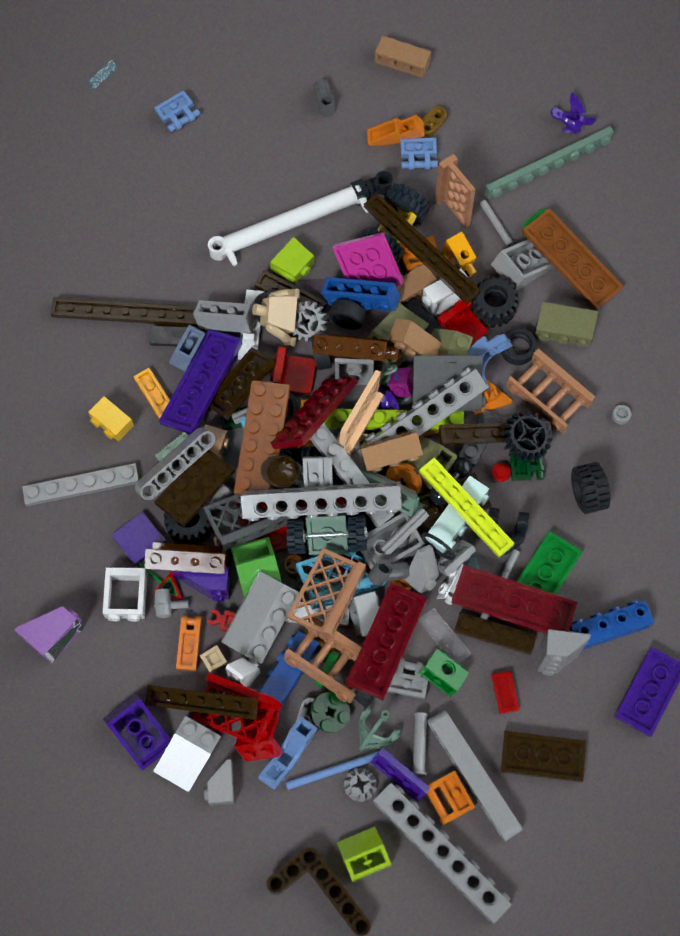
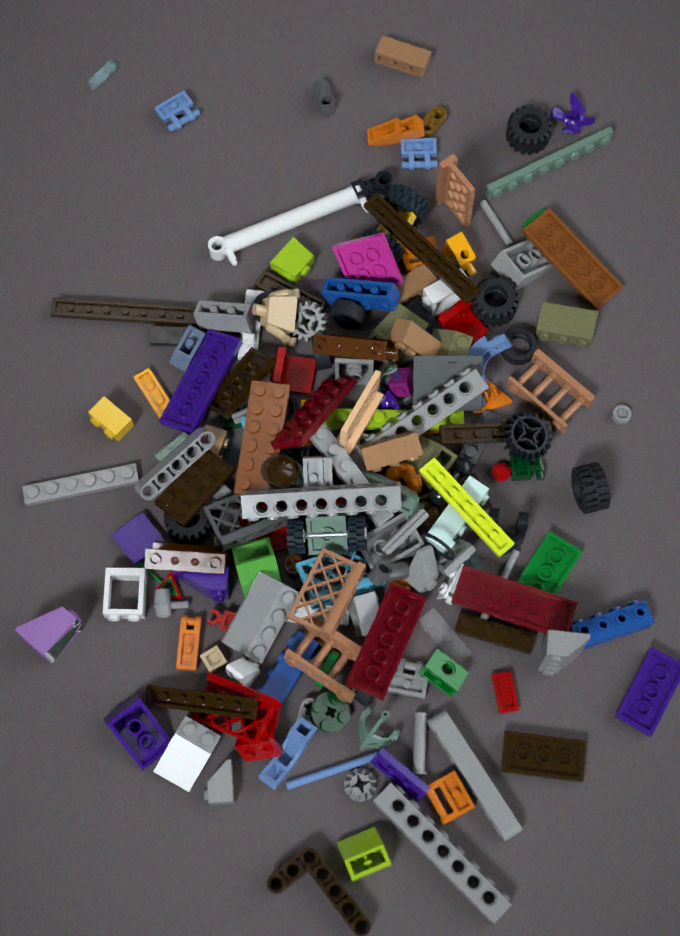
(531, 118): none -> black tyre

